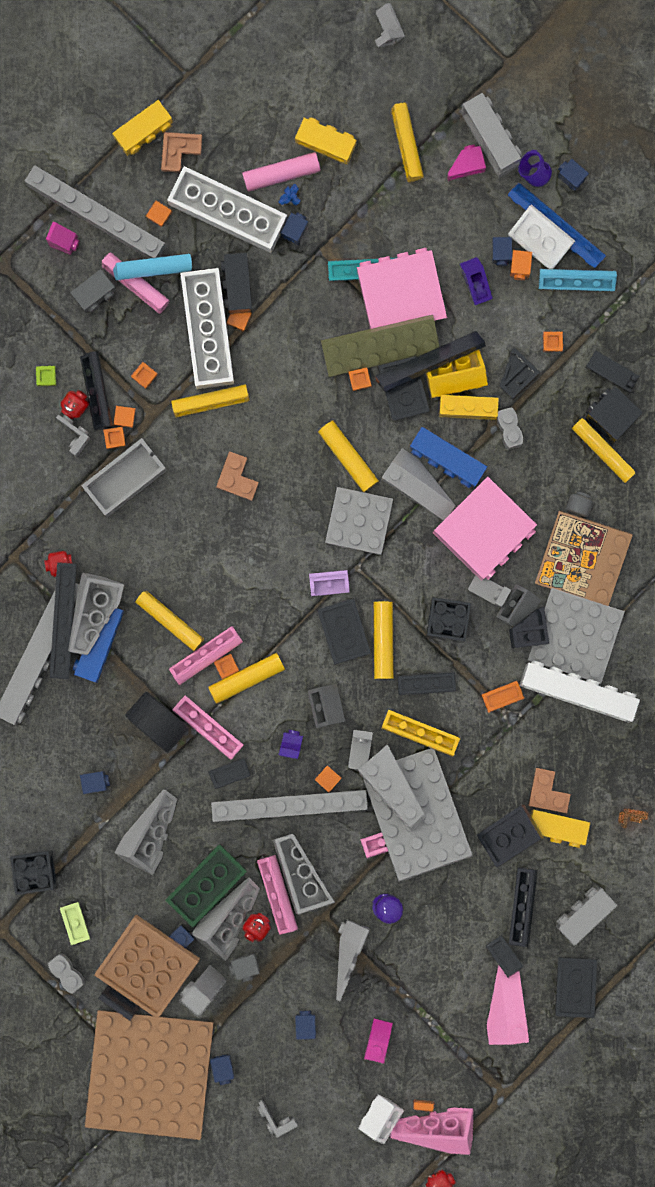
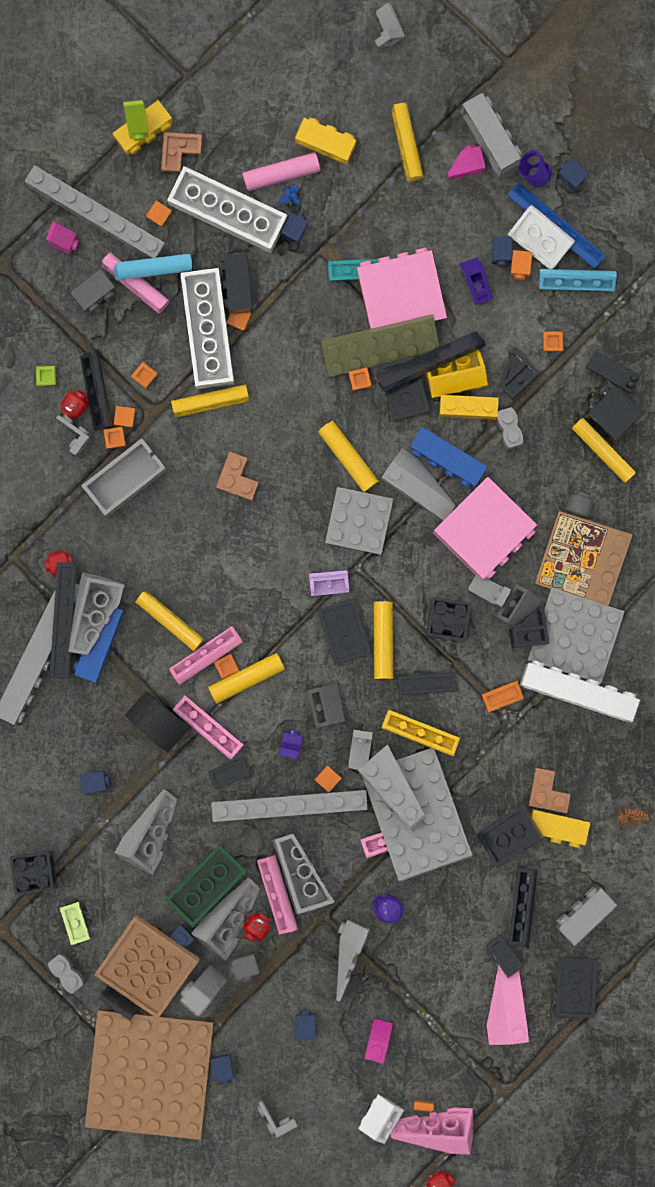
(136, 120): none -> lime slope

